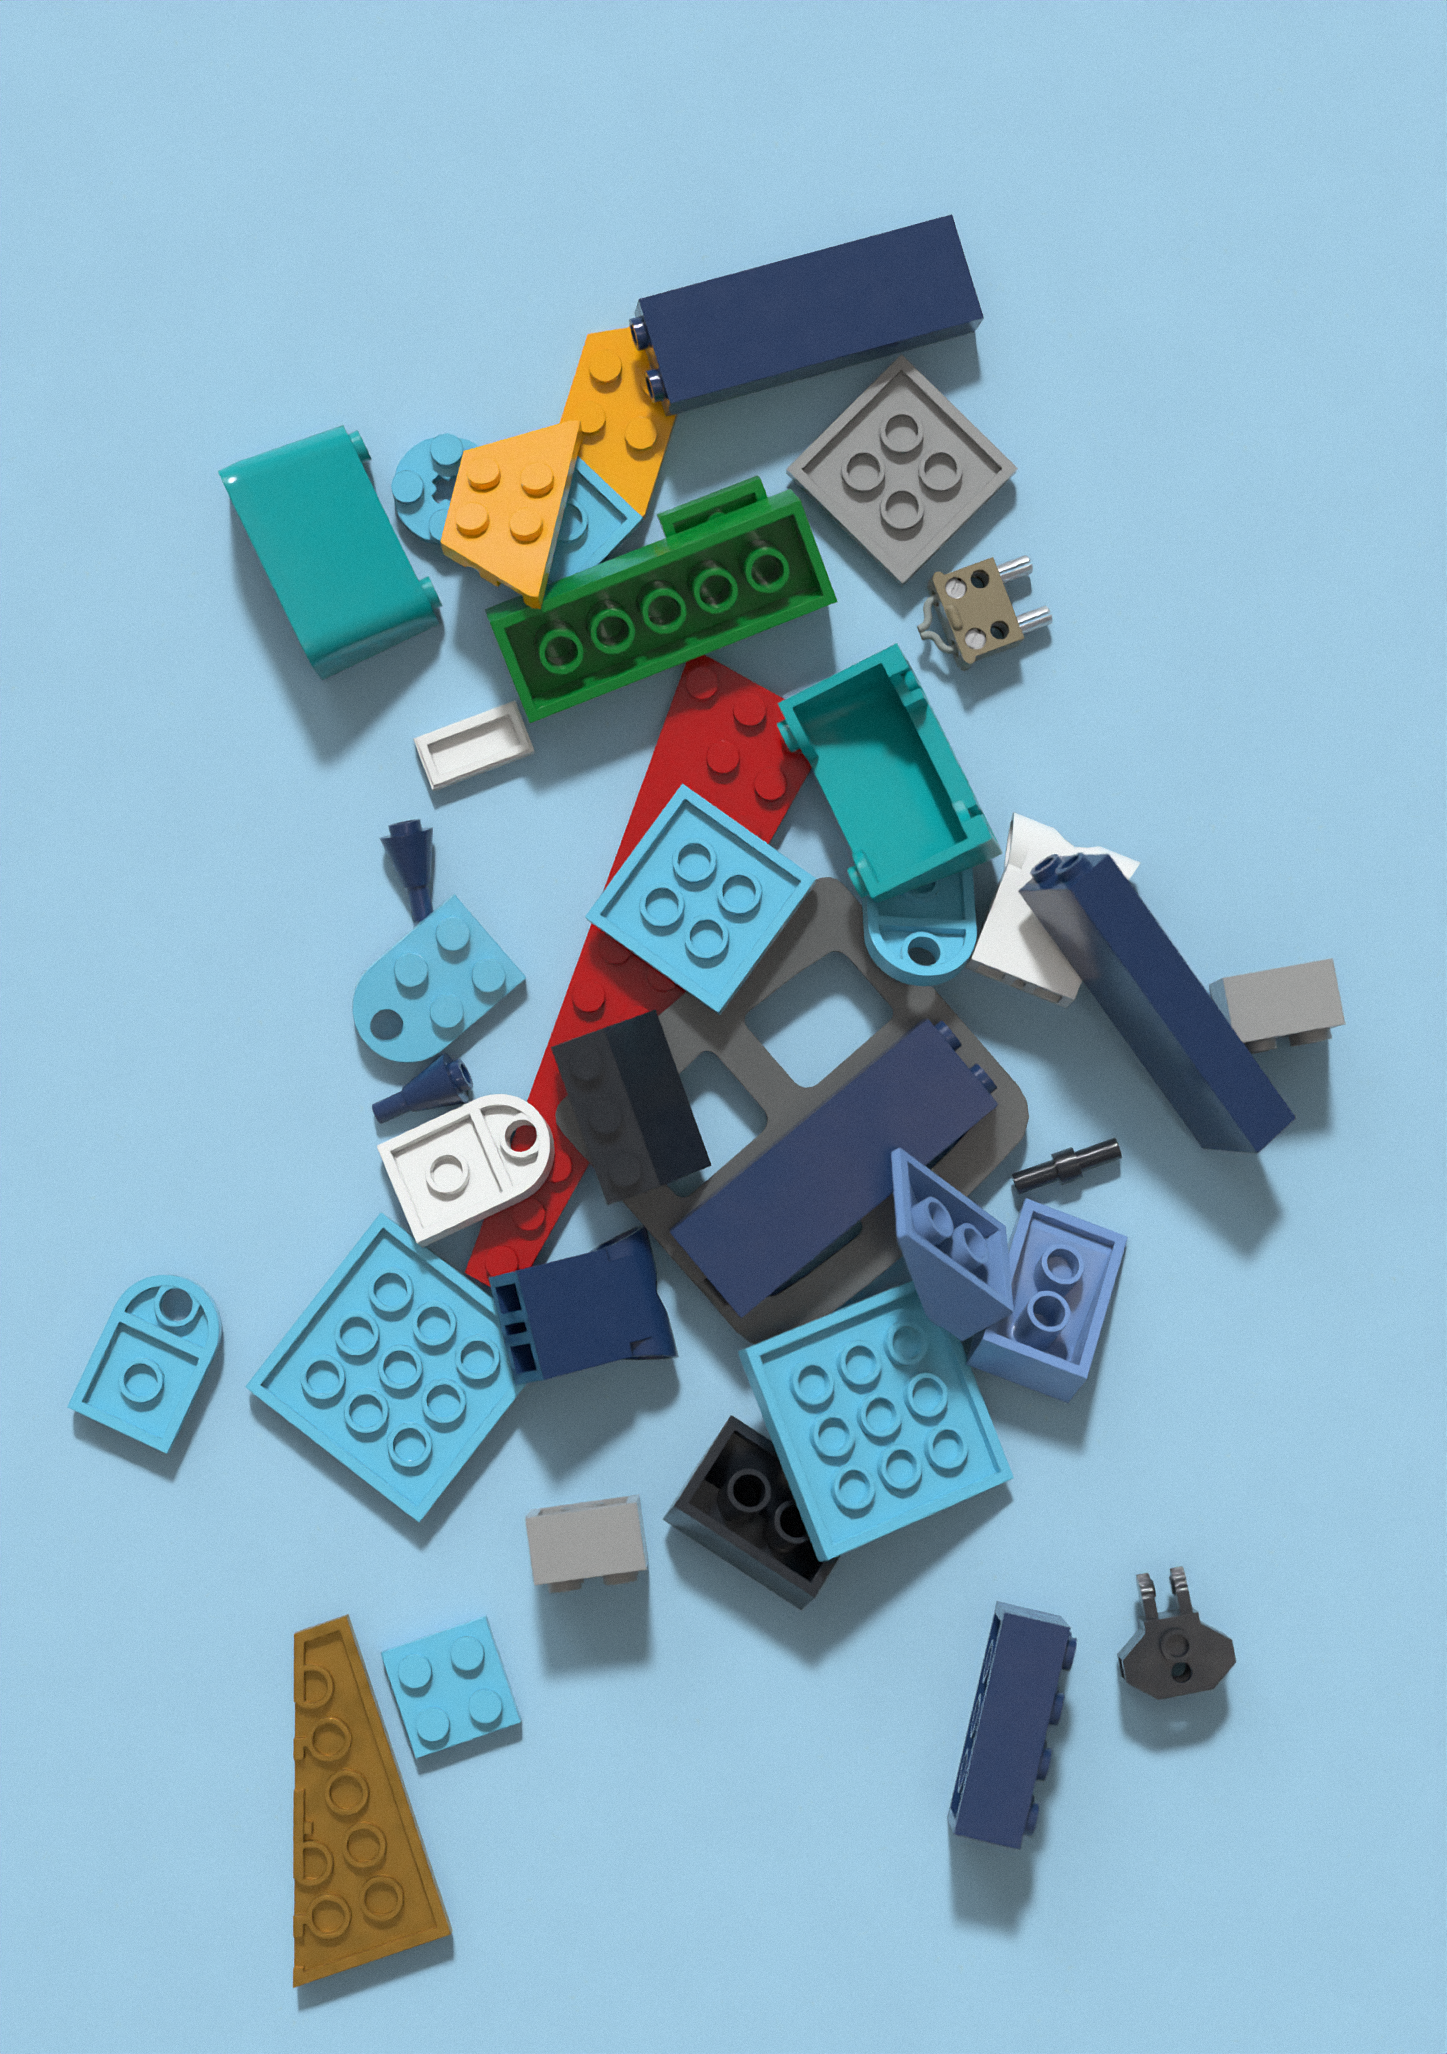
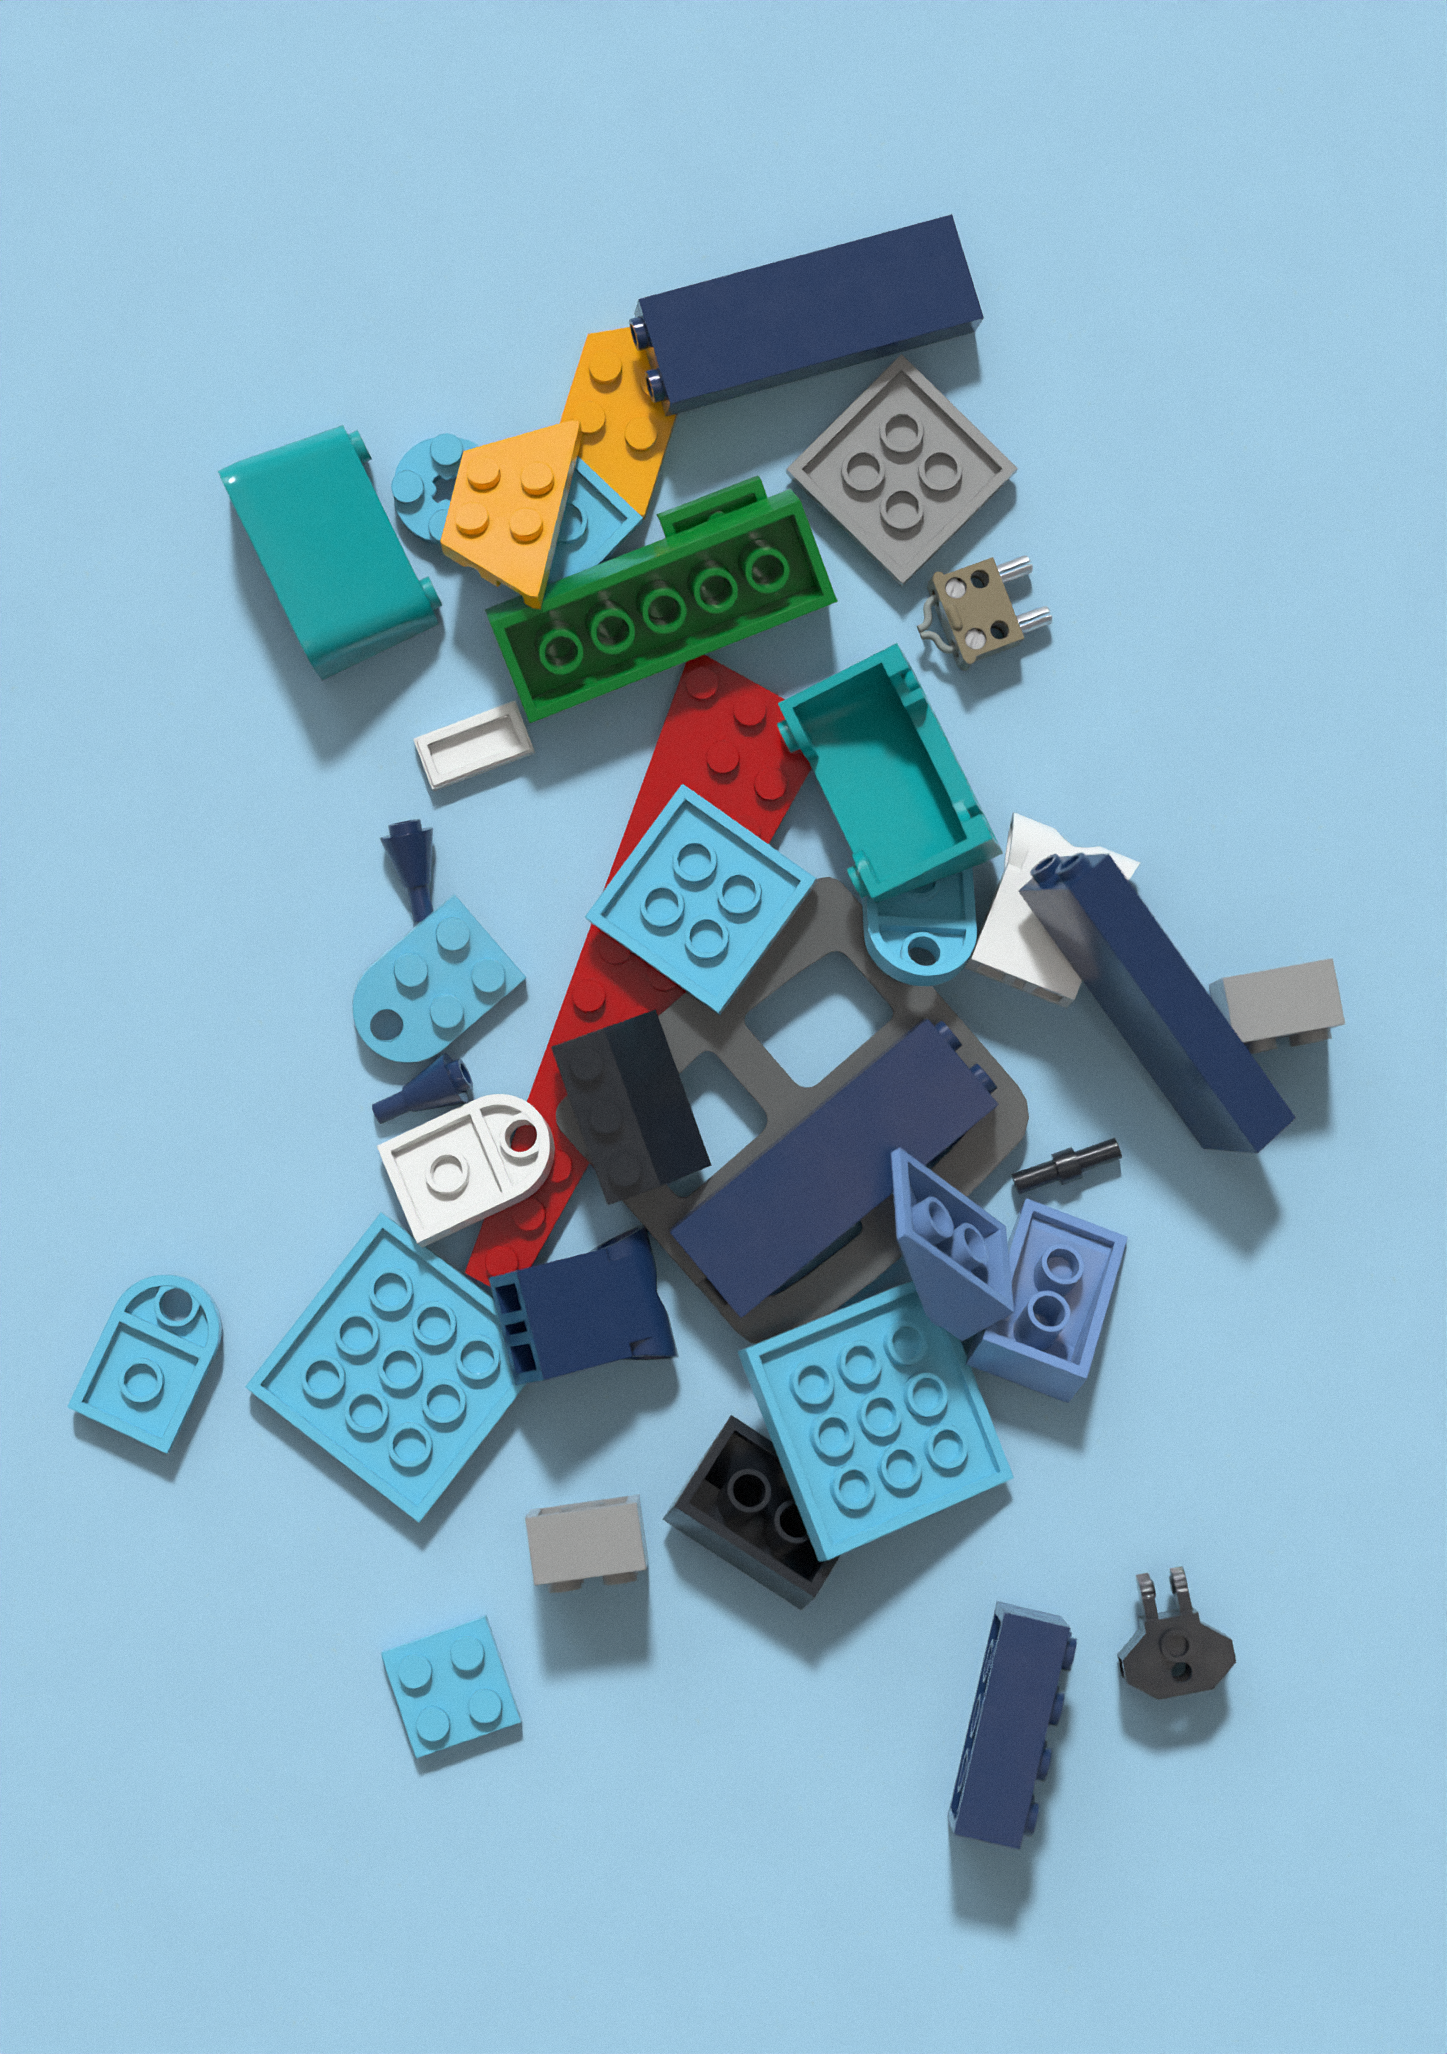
(356, 1840): pearl gold wing -> none

